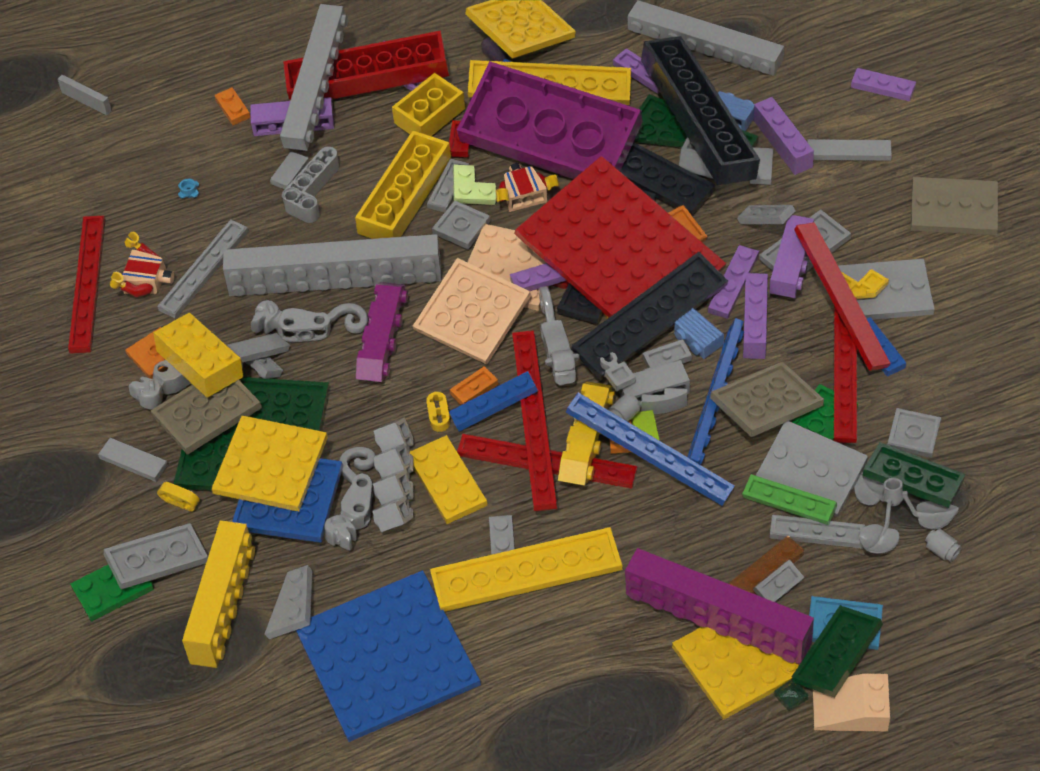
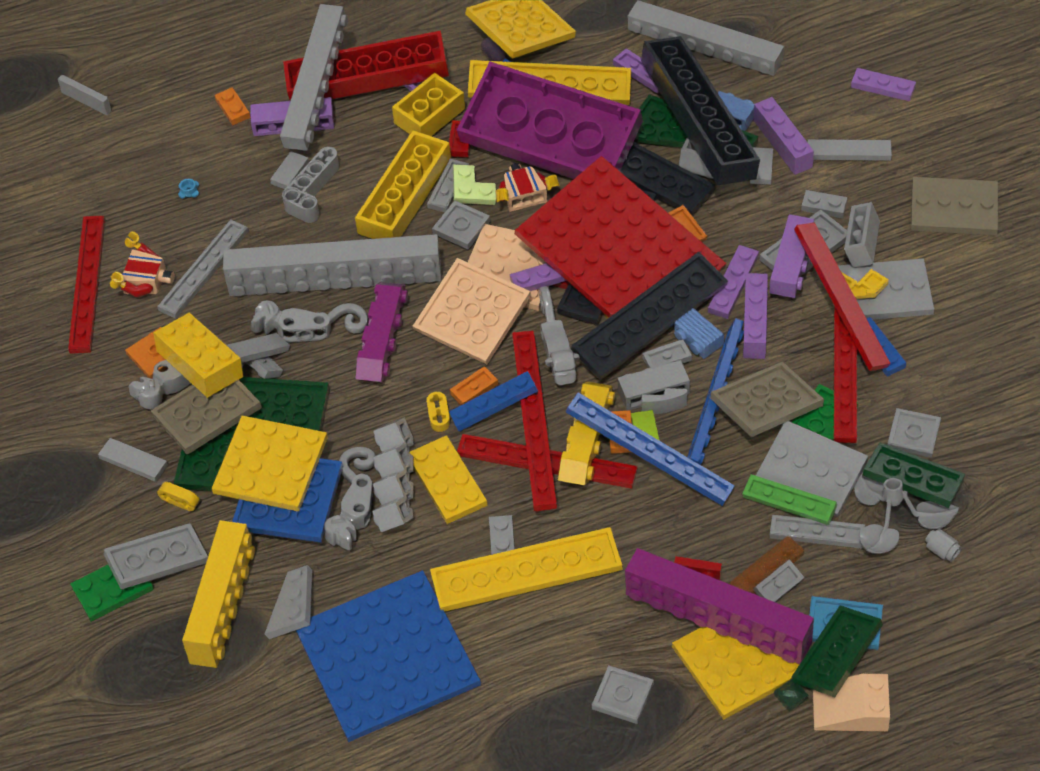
(617, 374): light grey plate -> none
(622, 694): none -> light grey tile
(626, 407): light grey brick -> none
(705, 567): none -> red plate
(766, 214): light grey tile -> none
(828, 203): none -> light grey plate
(862, 234): none -> light grey brick

